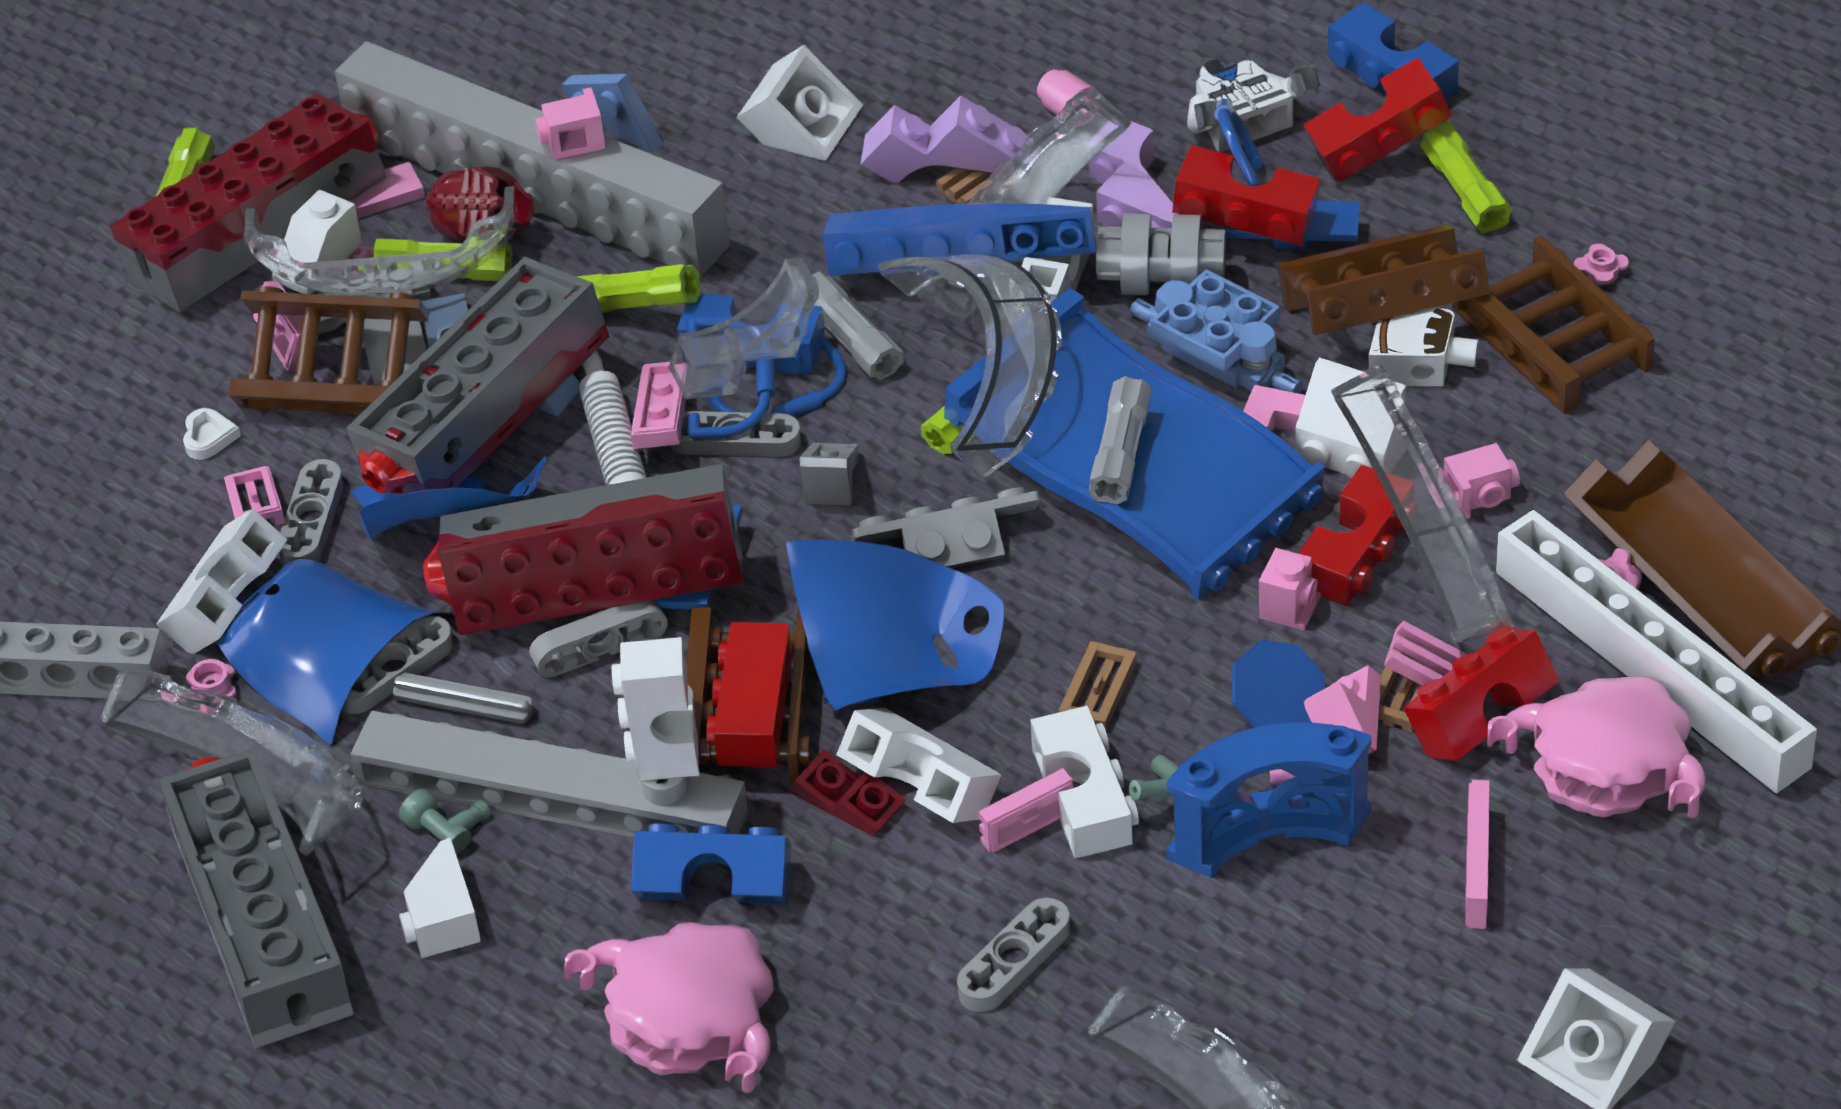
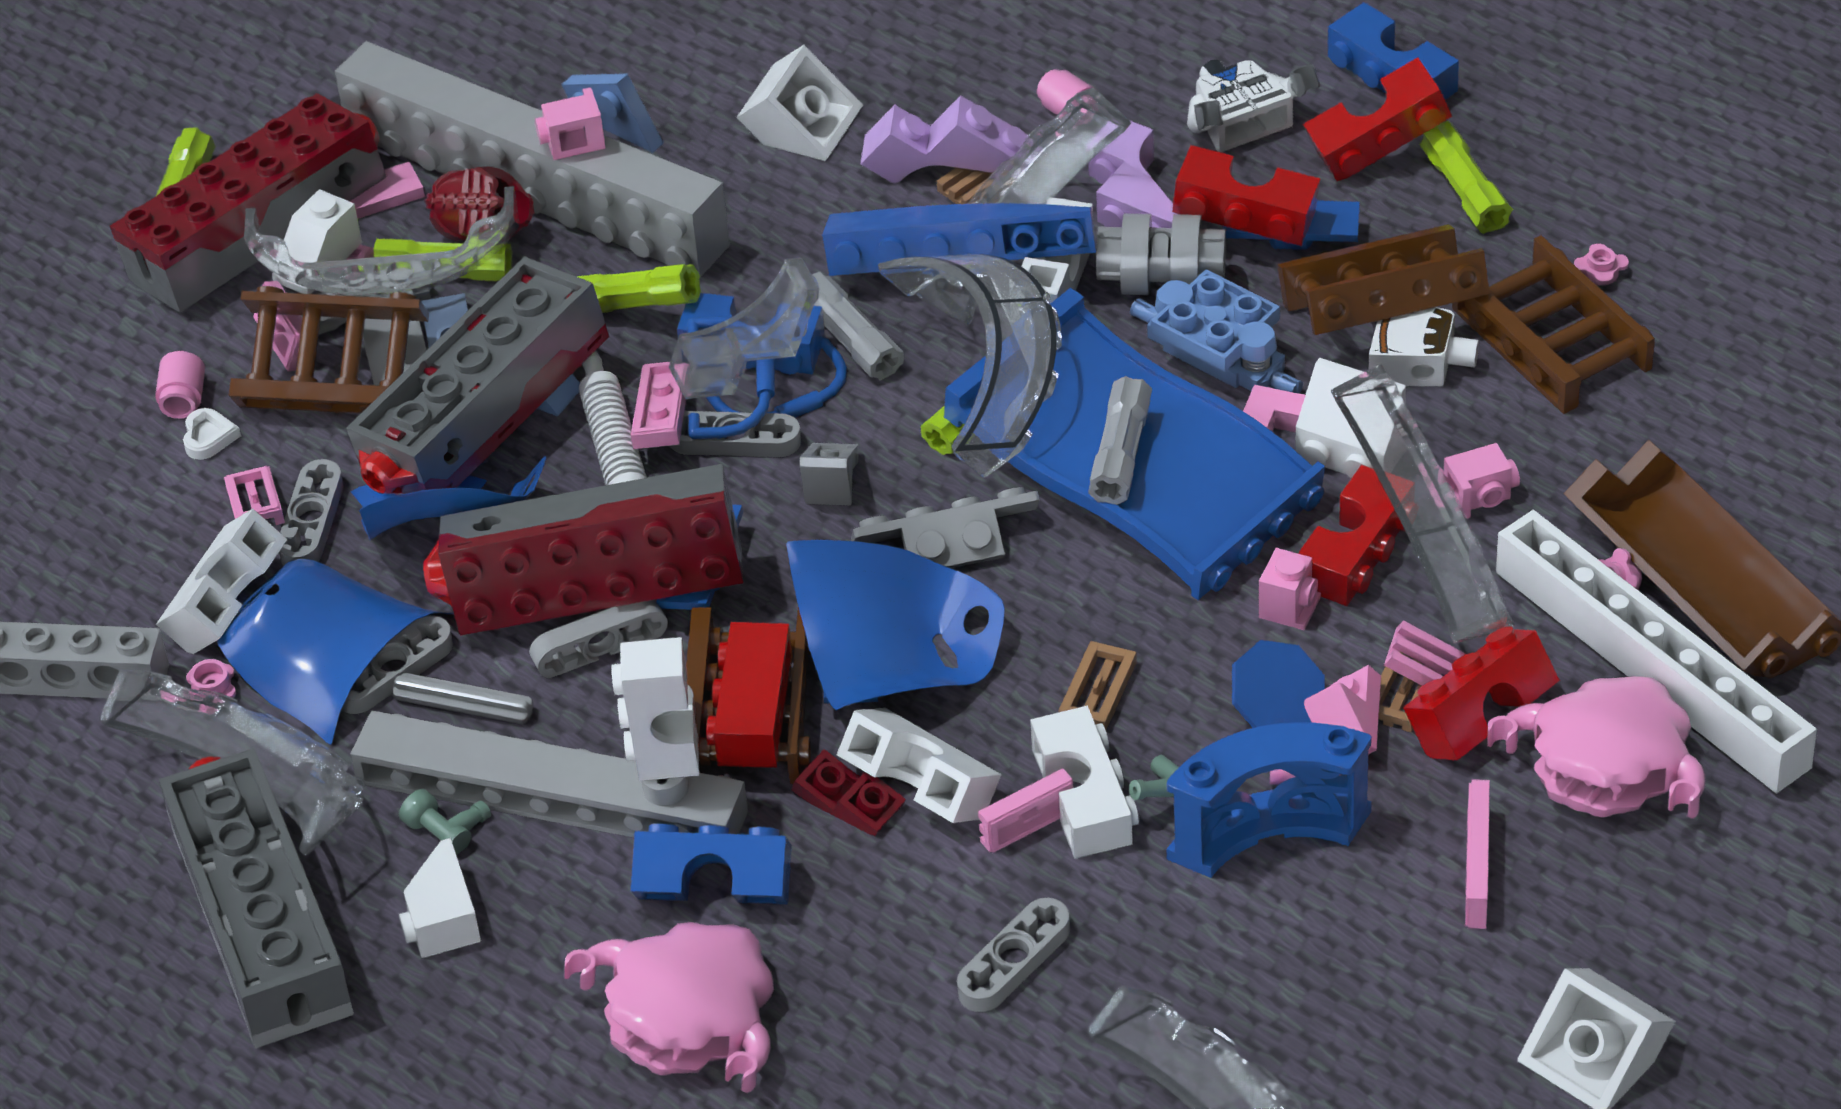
(179, 384): none -> bright pink brick
(1230, 121): blue piece -> none

